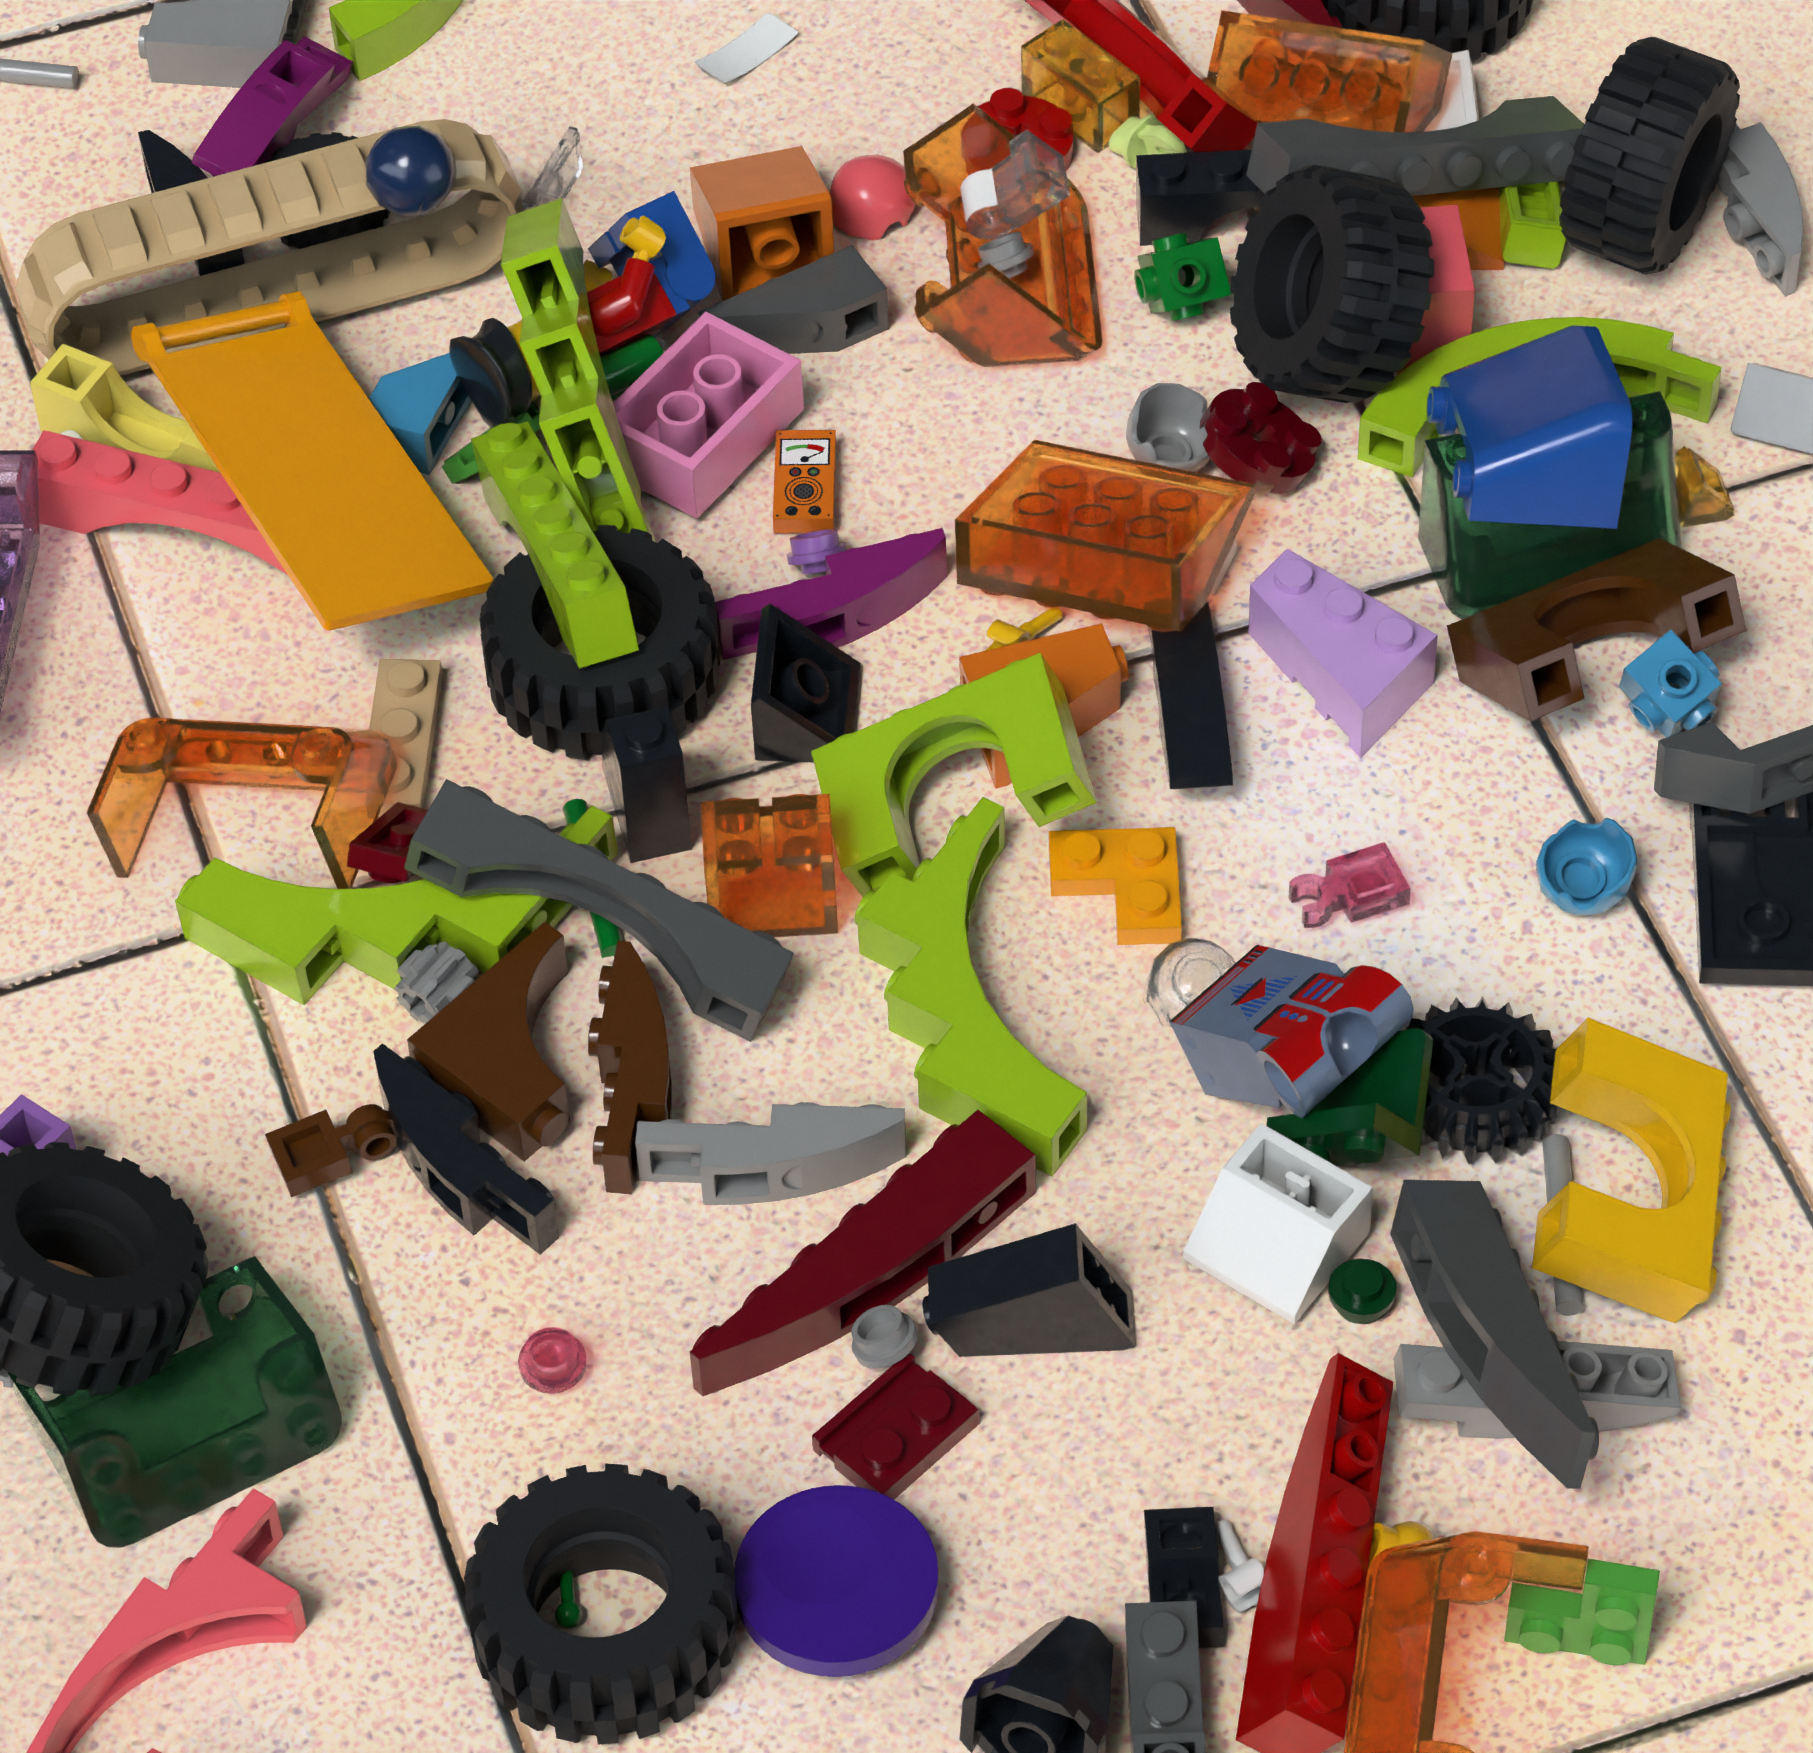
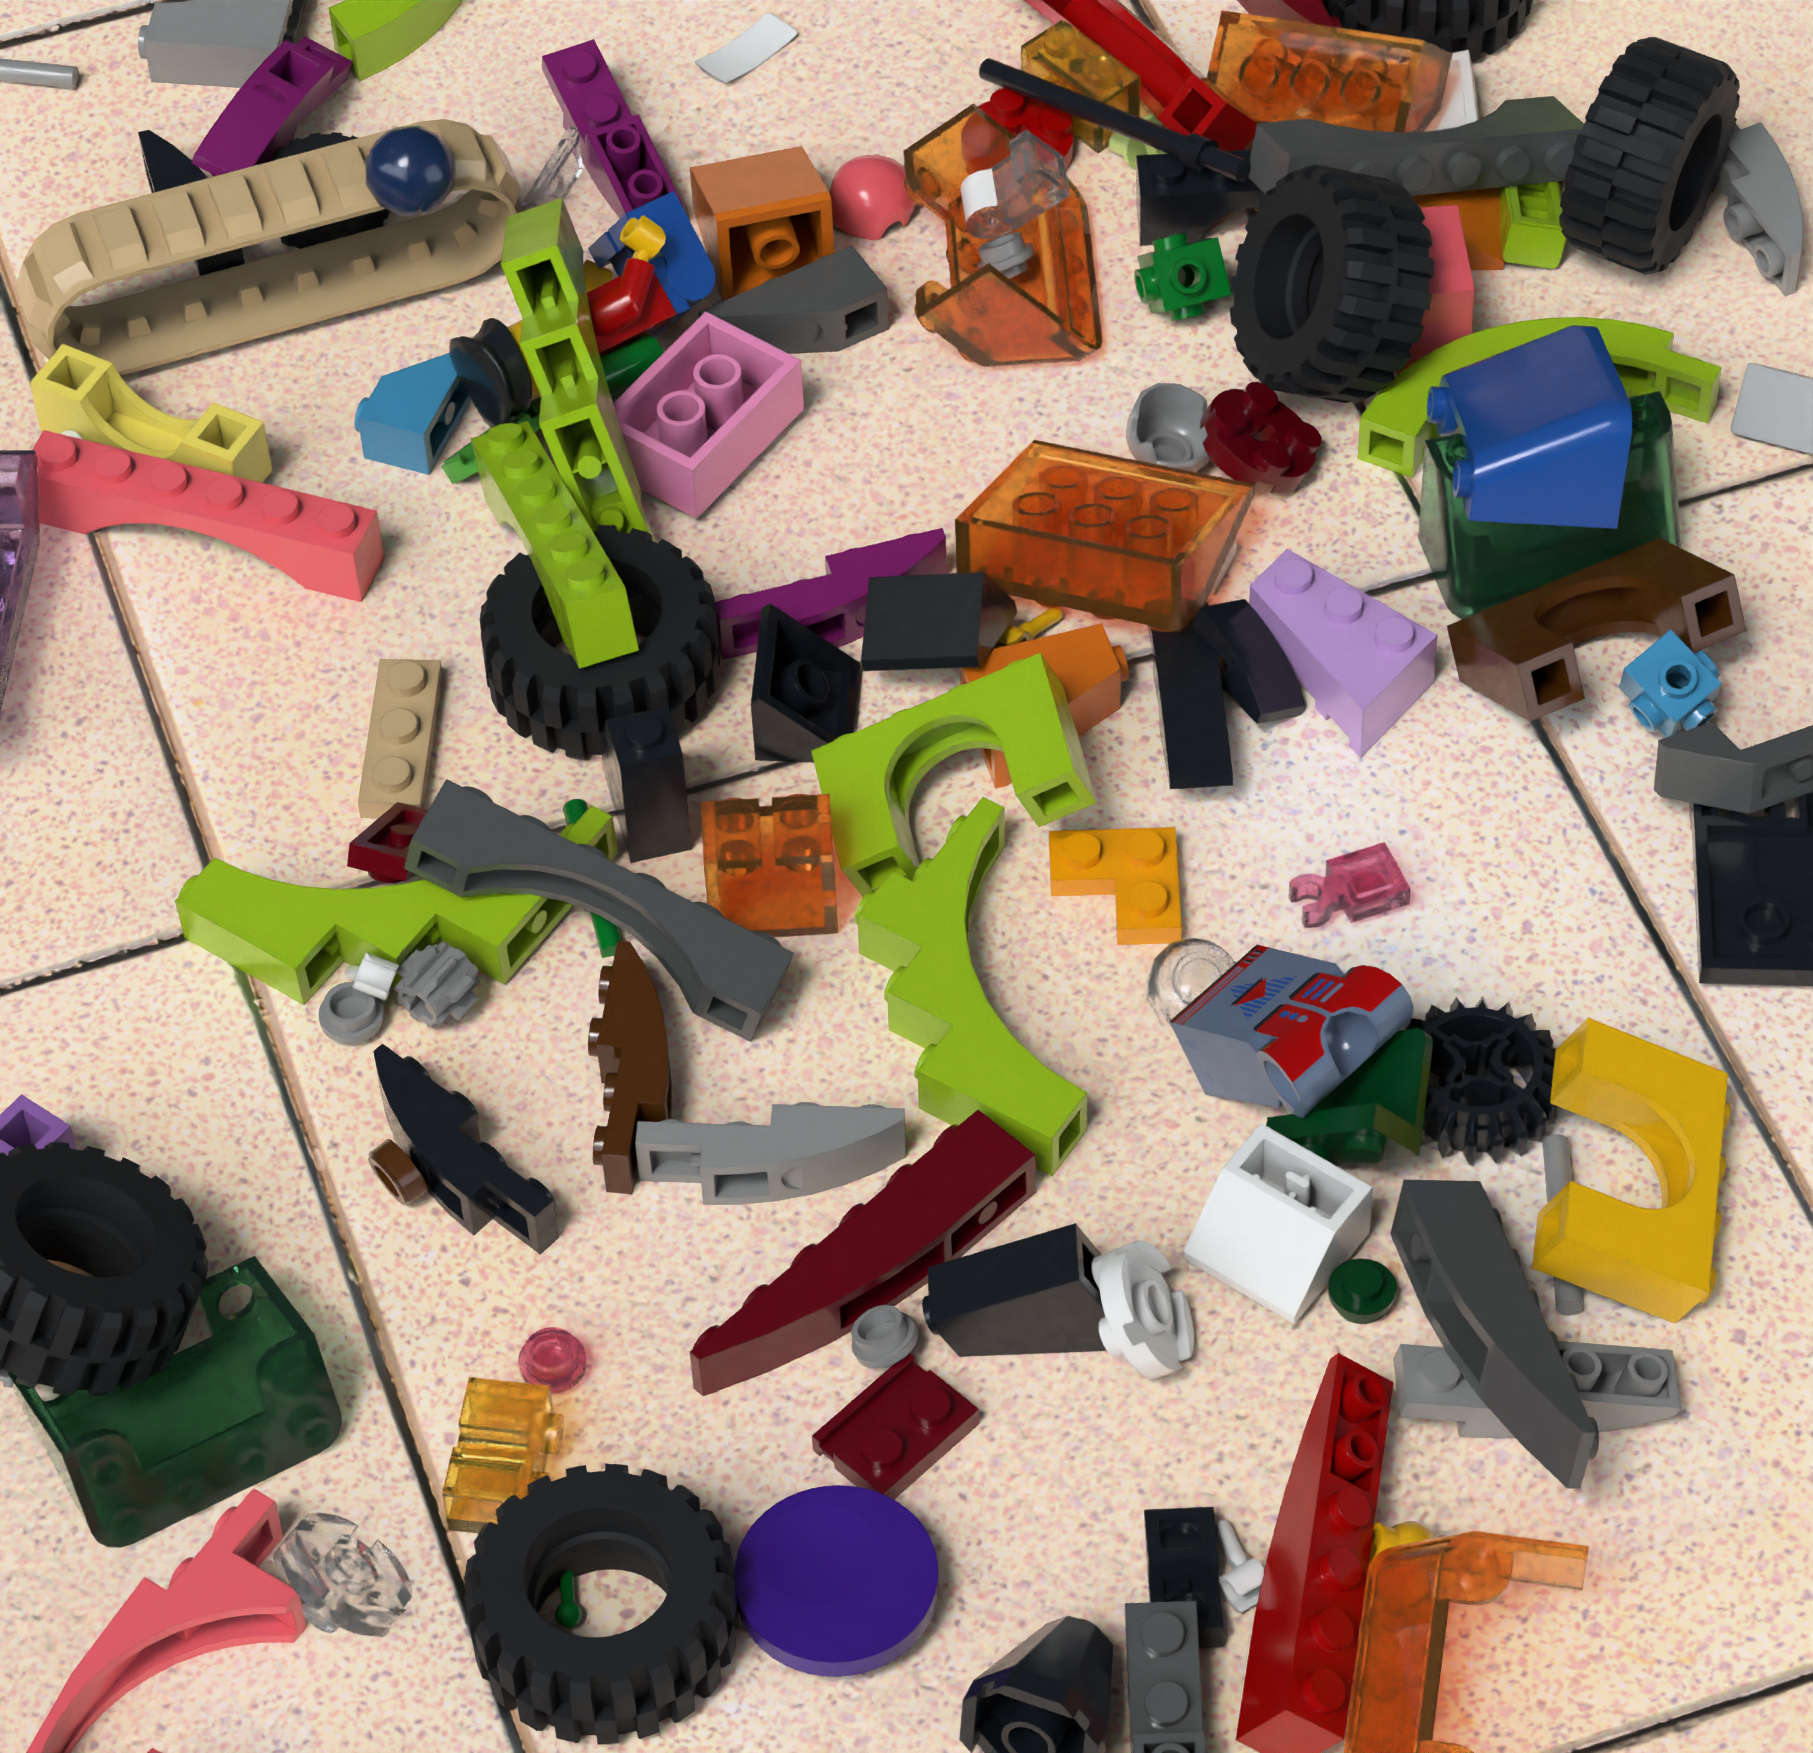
(313, 463): light orange flag -> none
(315, 1151): reddish brown plate -> none
(343, 1577): none -> clear plate
(345, 763): clear orange windscreen -> none
(350, 1015): none -> light grey plate
(372, 976): none -> white hand
(397, 1172): none -> reddish brown tile
(487, 1049): reddish brown arch -> none
(499, 1450): none -> clear yellow brick
(611, 139): none -> magenta slope
(804, 481): orange tile -> none
(812, 547): medium lavender plate -> none
(933, 621): none -> black slope
(1140, 1312): none -> white plate
(1192, 150): none -> black bar
(1257, 667): none -> black slope
(1587, 866): dark azure hair -> none
(1604, 1622): bright green plate -> none
(1700, 490): clear yellow slope -> none

